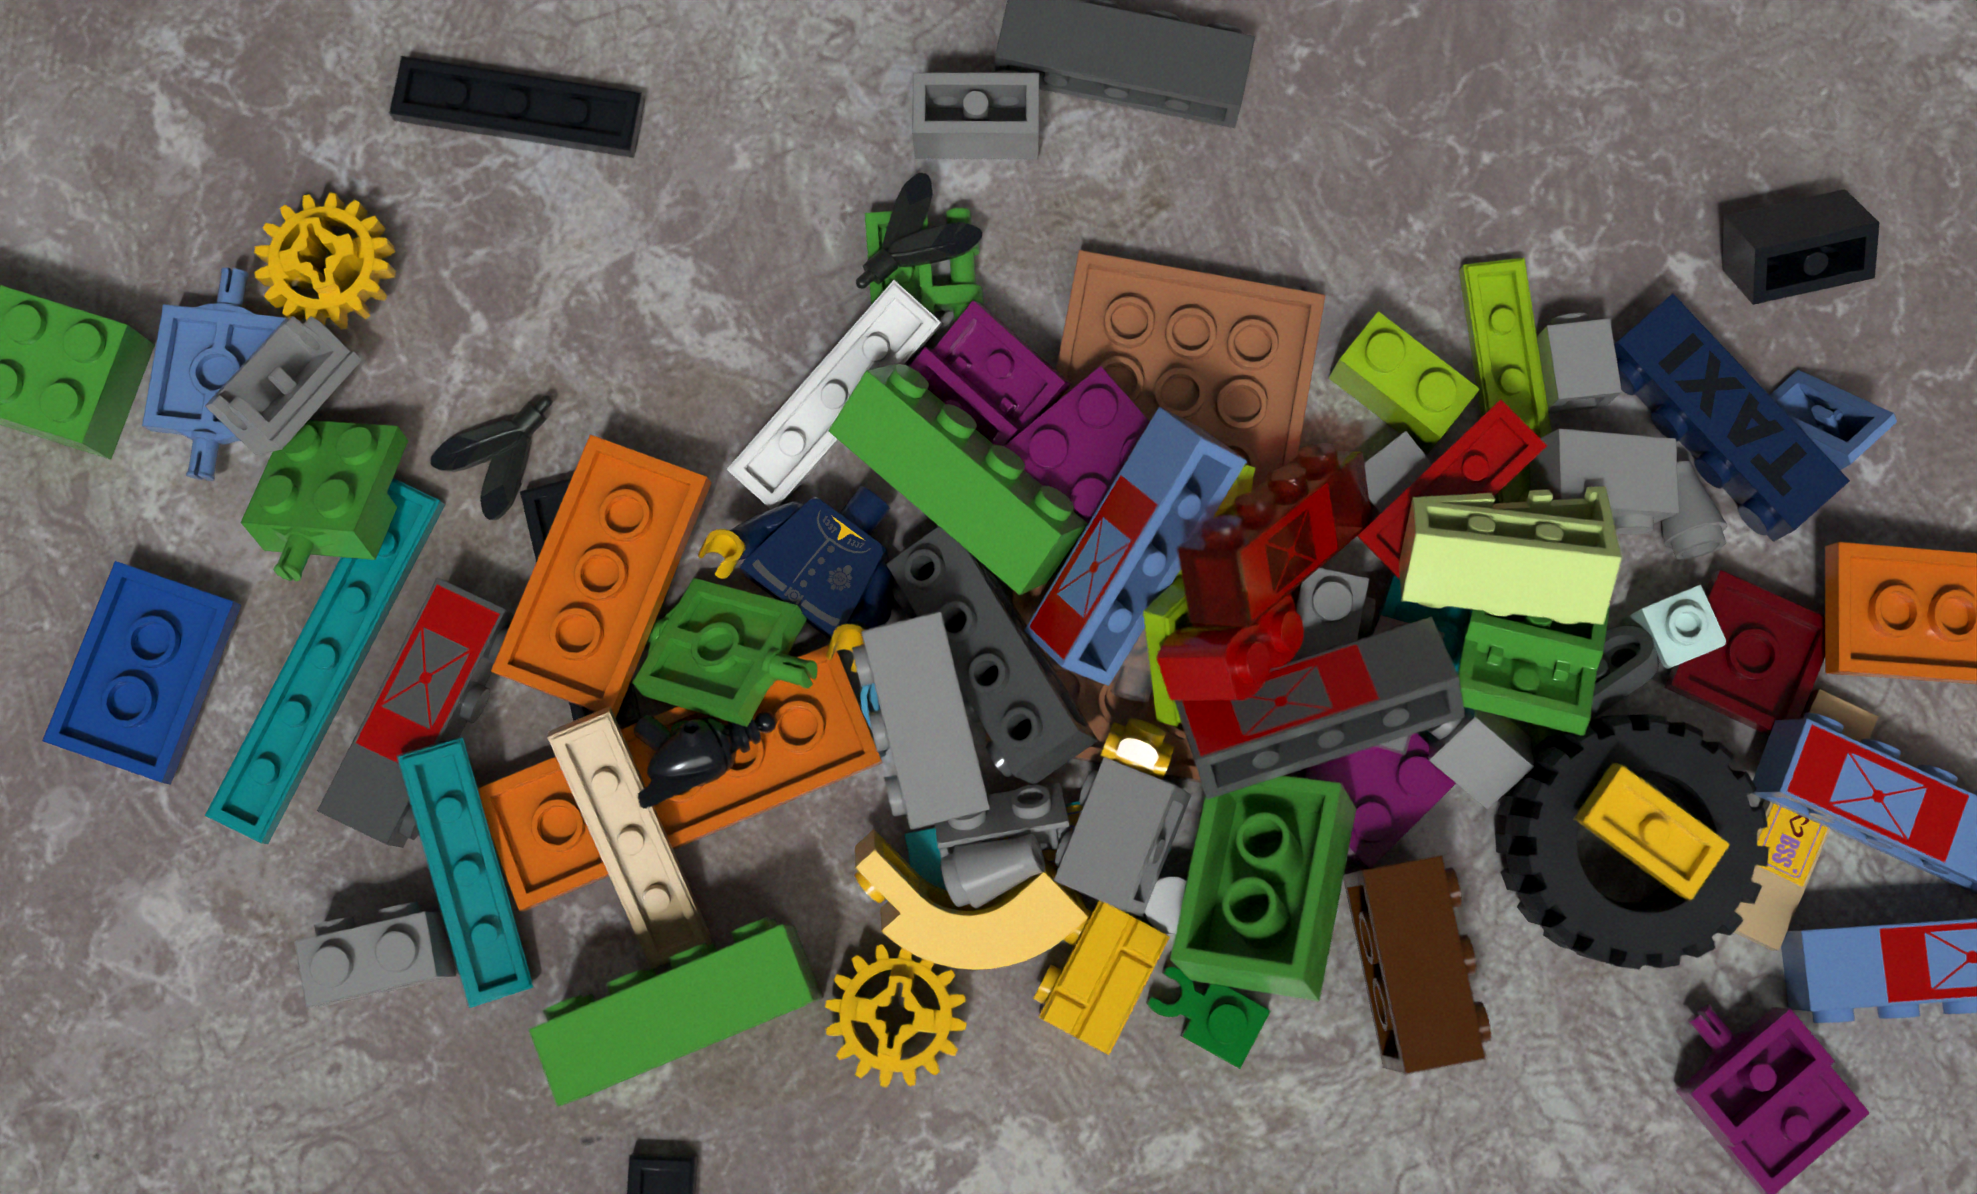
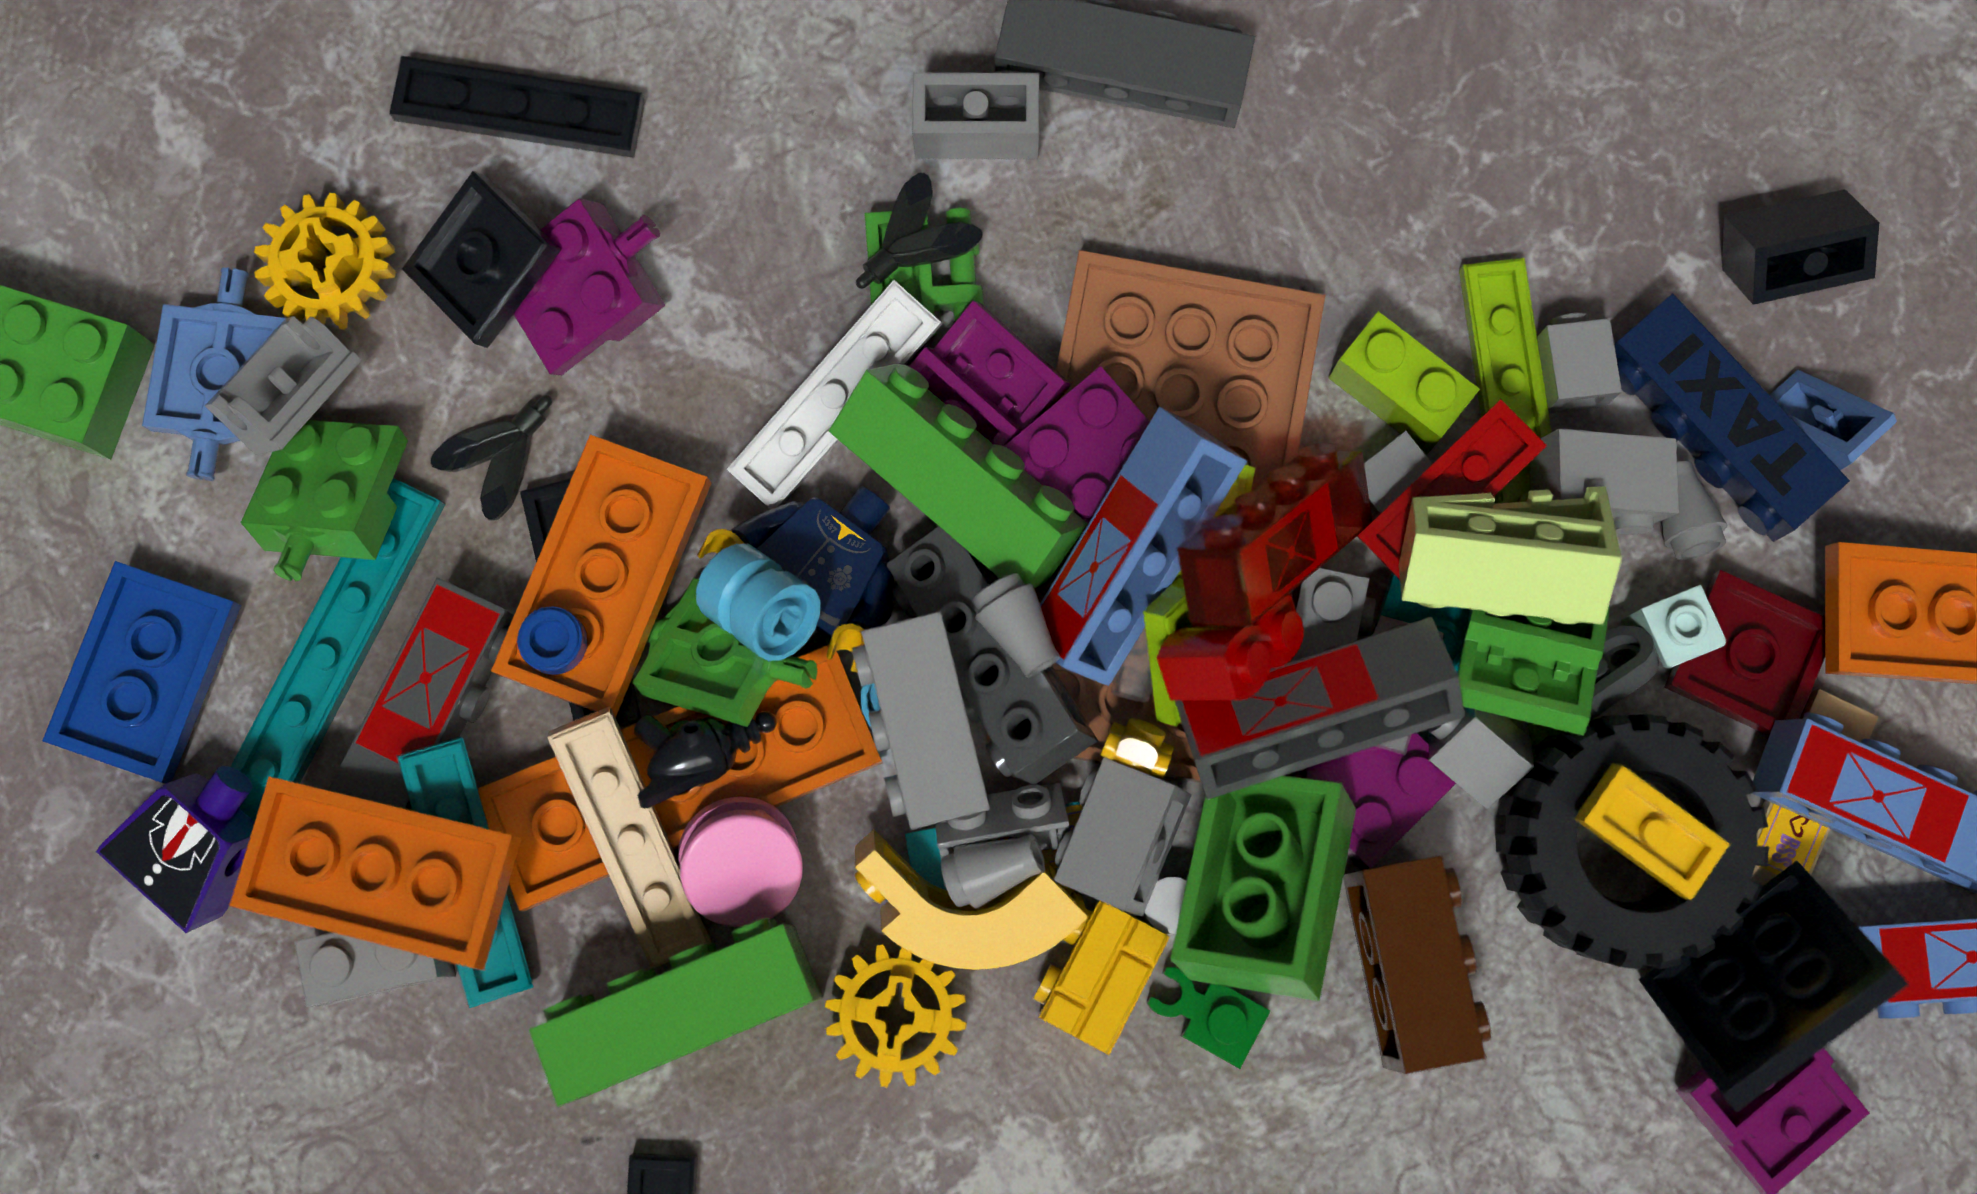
(186, 846): none -> torso
(376, 872): none -> orange plate
(480, 259): none -> black tile
(552, 640): none -> blue tile
(590, 288): none -> magenta plate
(739, 861): none -> bright pink head
(758, 602): none -> medium azure wheel
(1016, 623): none -> light grey cone
(1774, 987): none -> black plate

